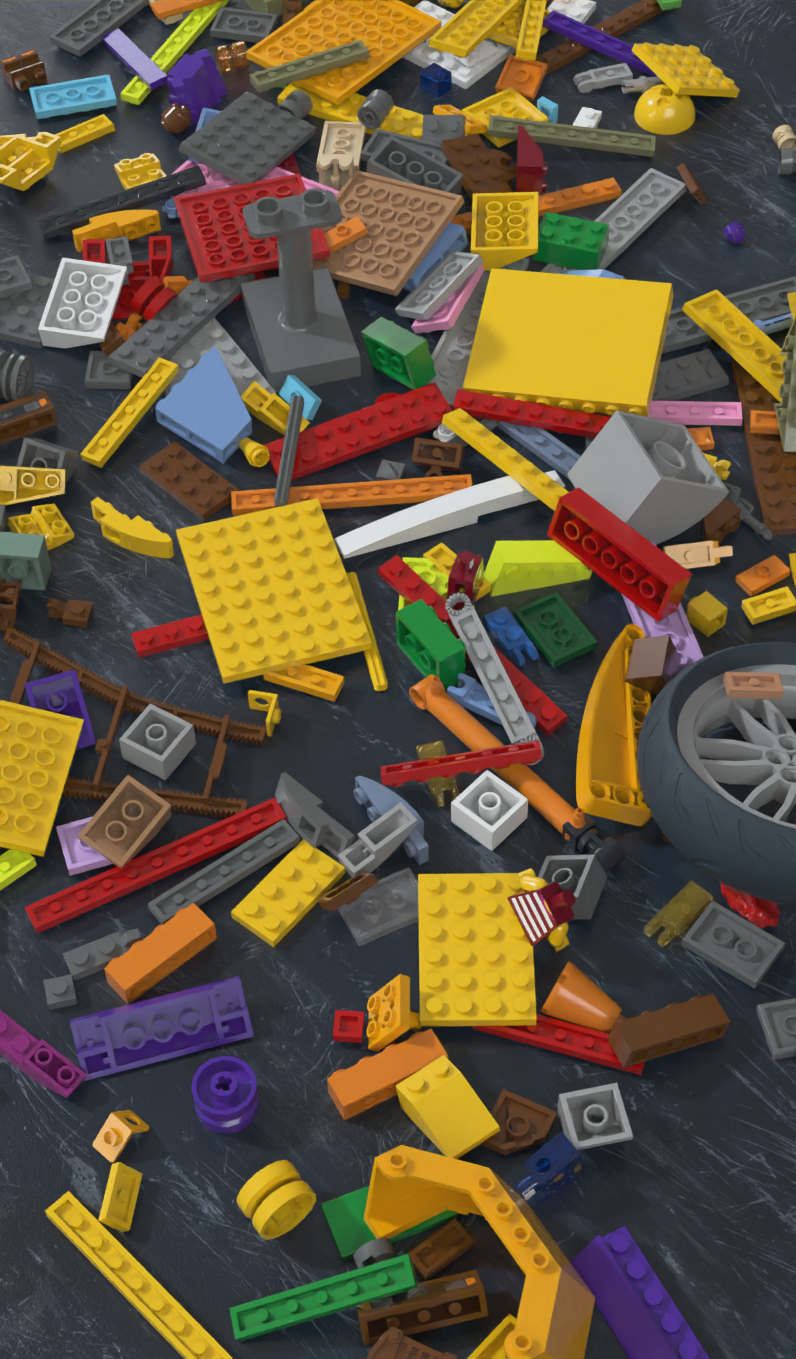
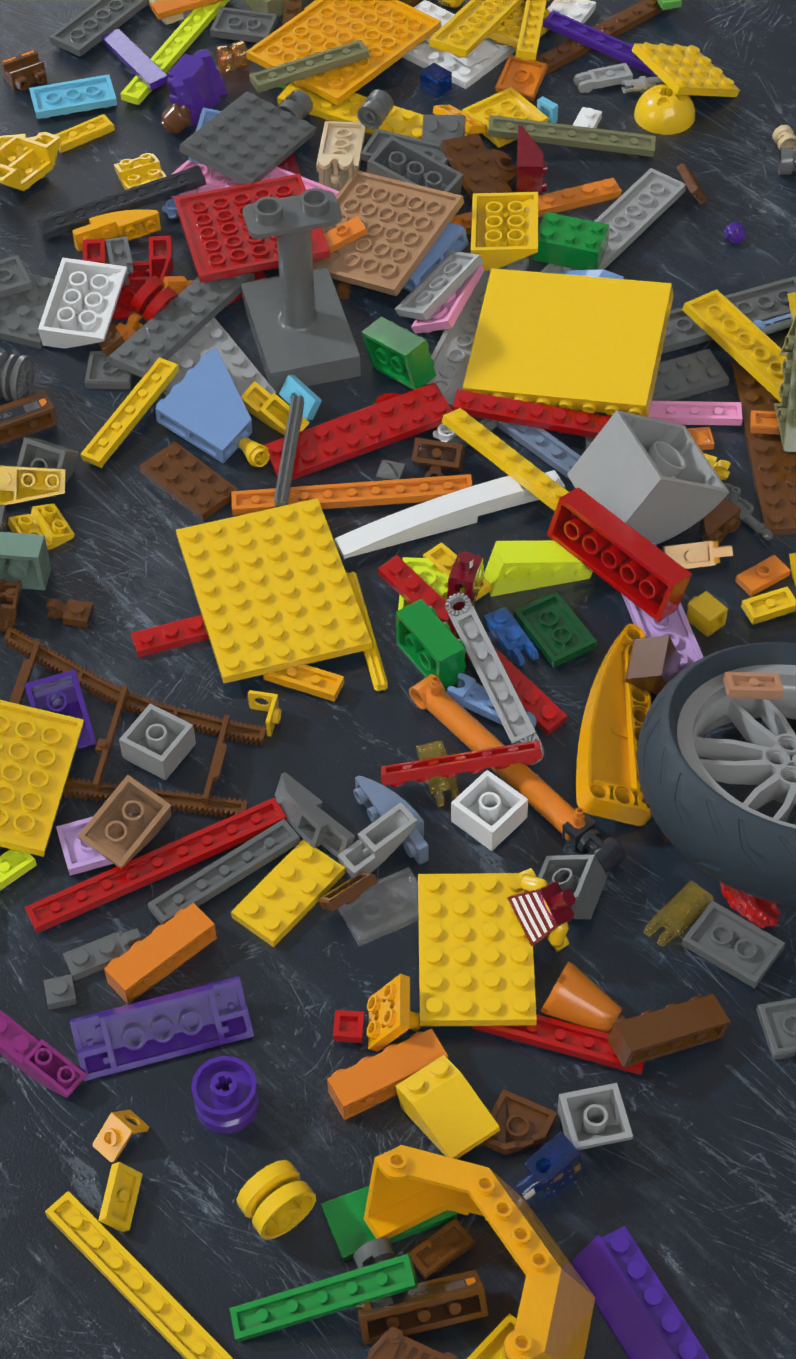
(132, 534): yellow slope -> none

